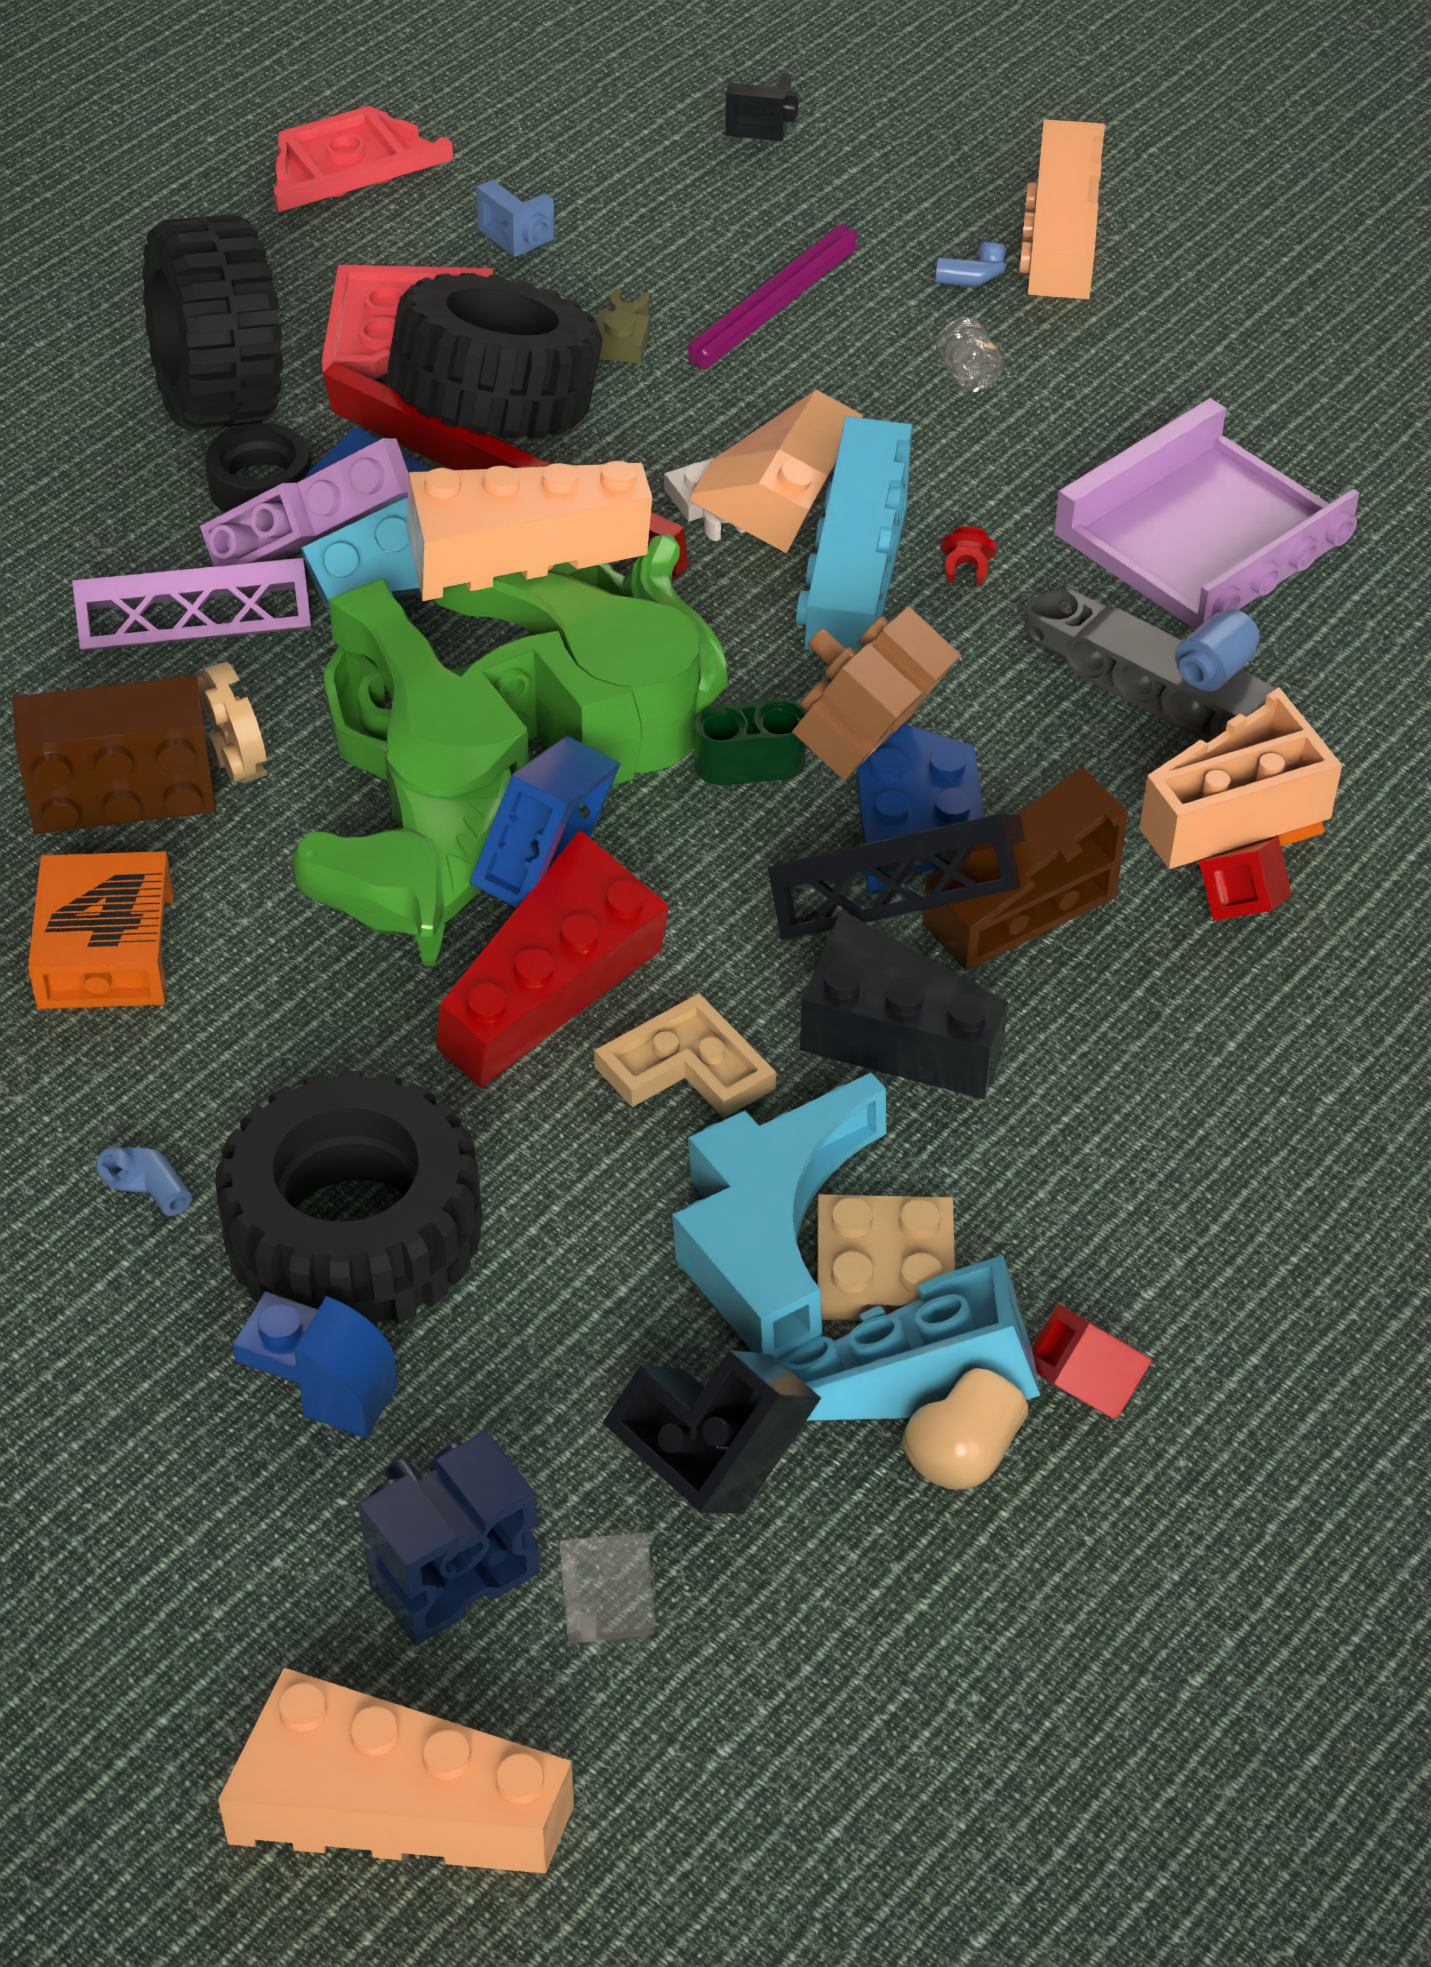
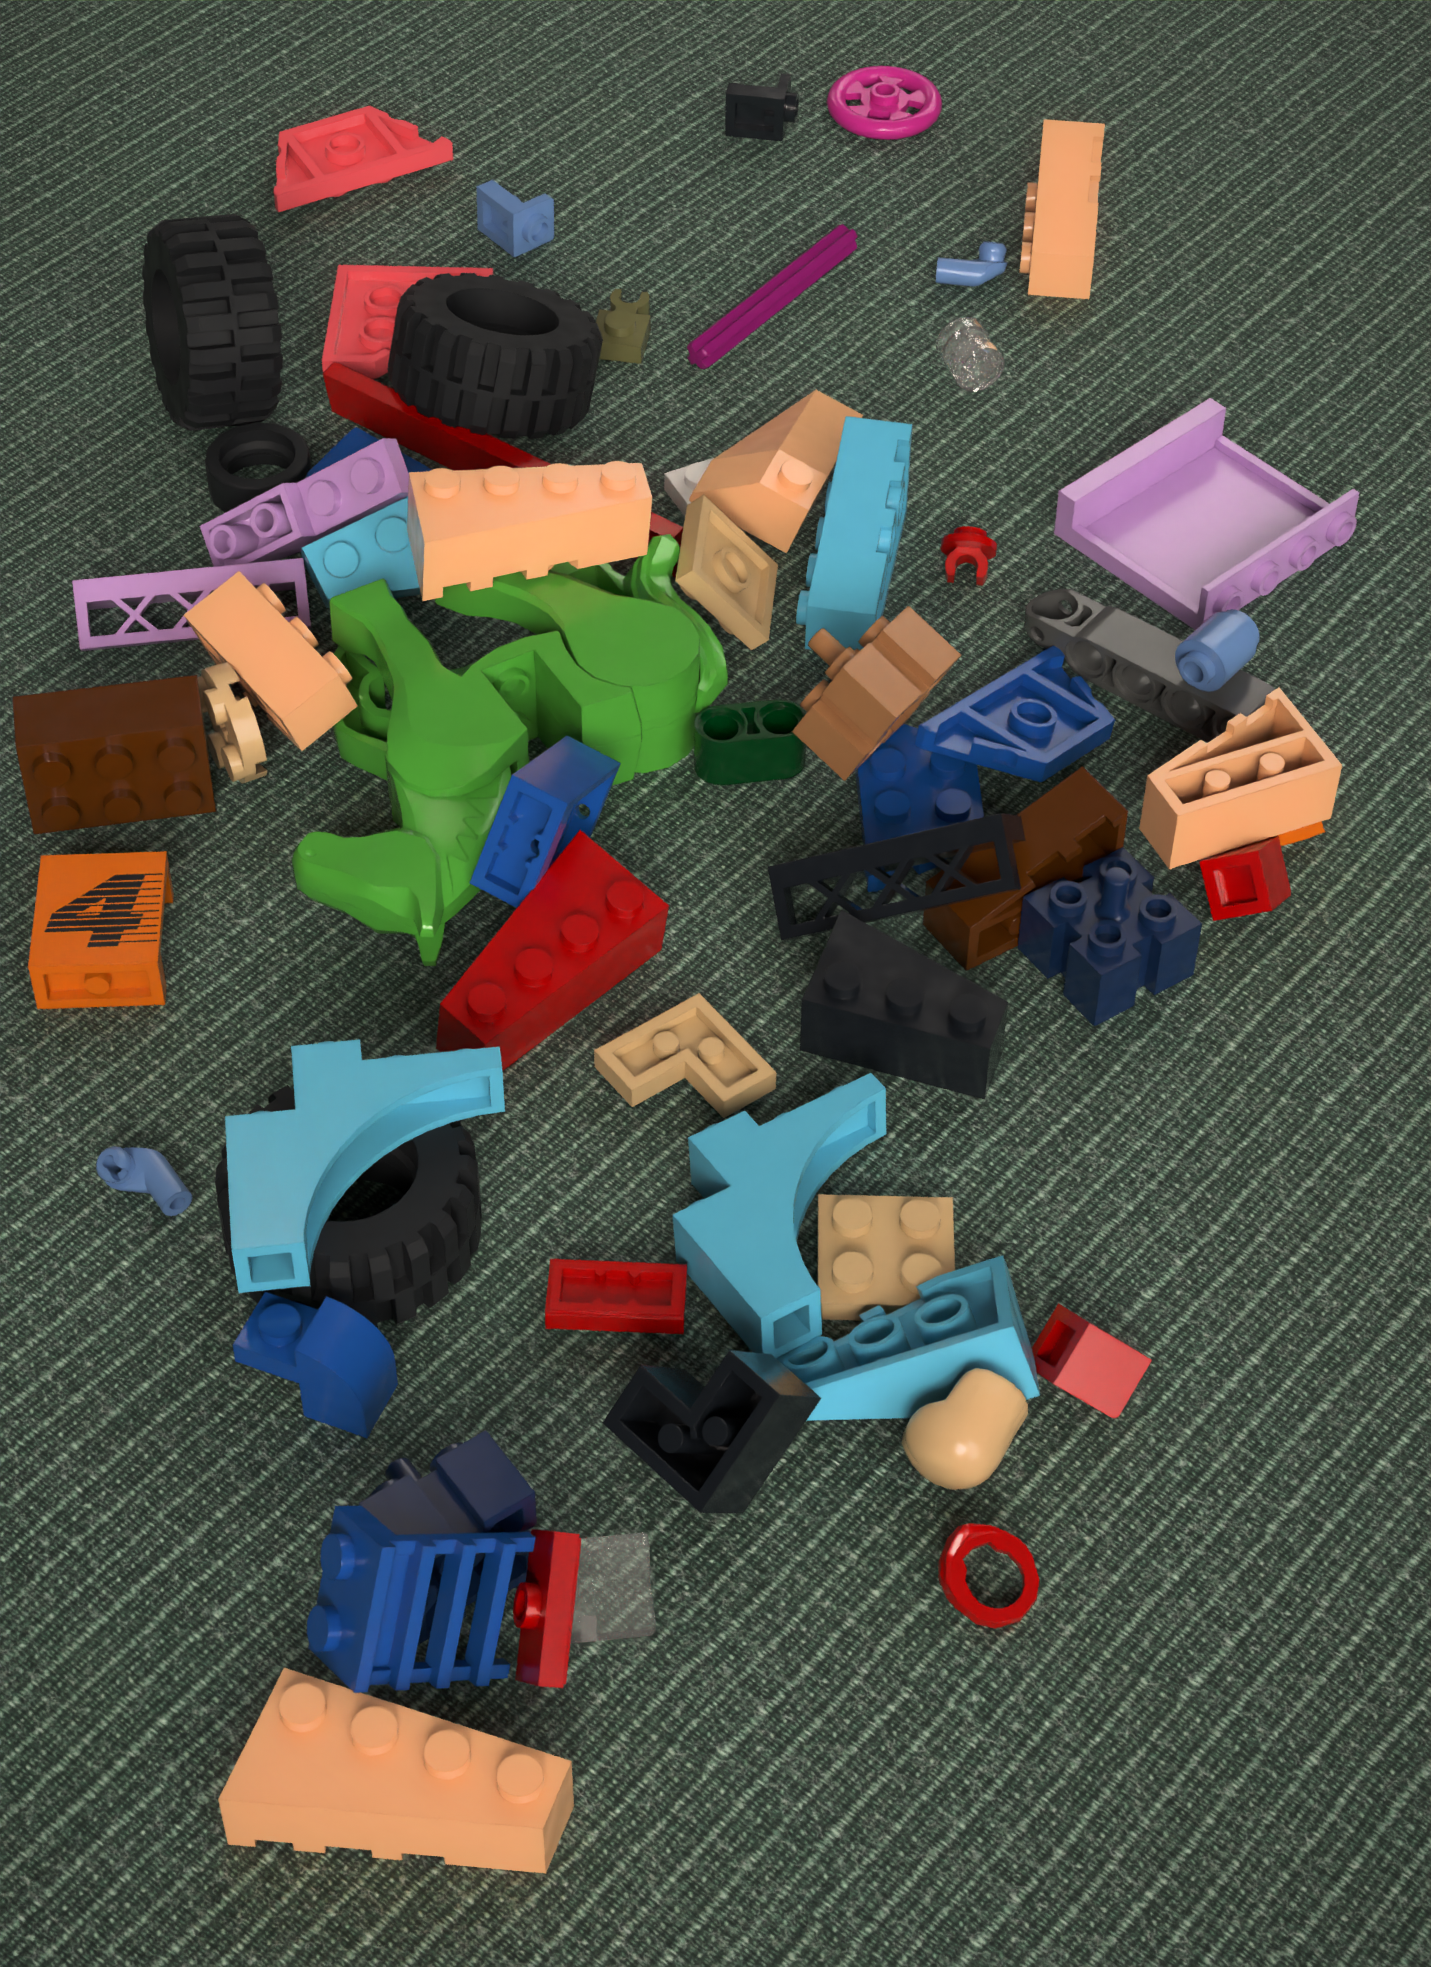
(273, 659): none -> light nougat wedge
(347, 1115): none -> medium azure arch
(377, 1598): none -> blue plate
(546, 1608): none -> red plate
(616, 1296): none -> red plate
(726, 573): none -> tan plate
(884, 102): none -> dark pink plate
(953, 1574): none -> red piece
(1022, 722): none -> blue wing
(1109, 936): none -> dark blue brick

